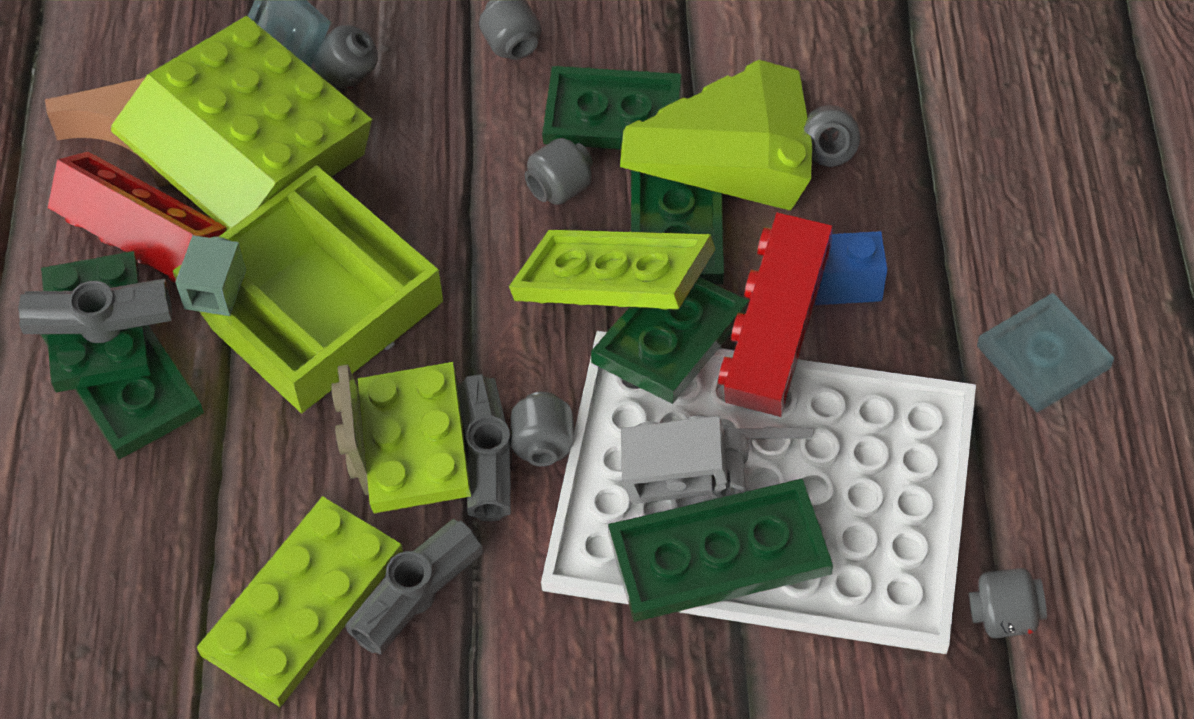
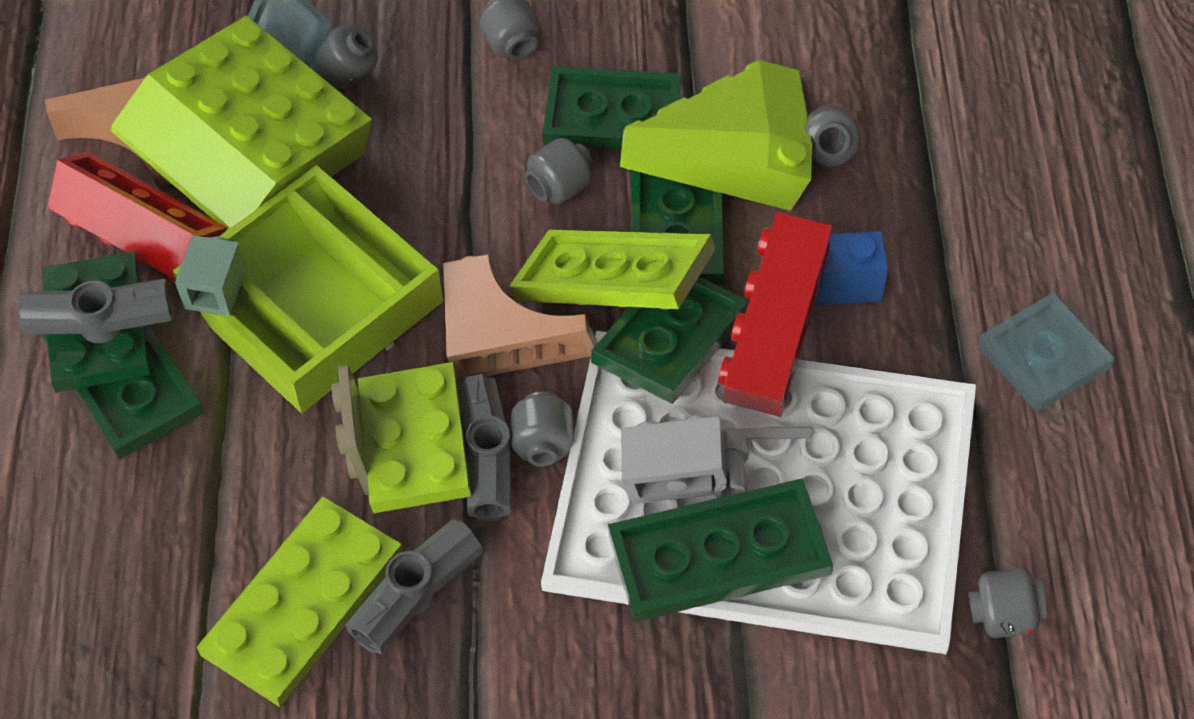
(494, 333): none -> nougat arch

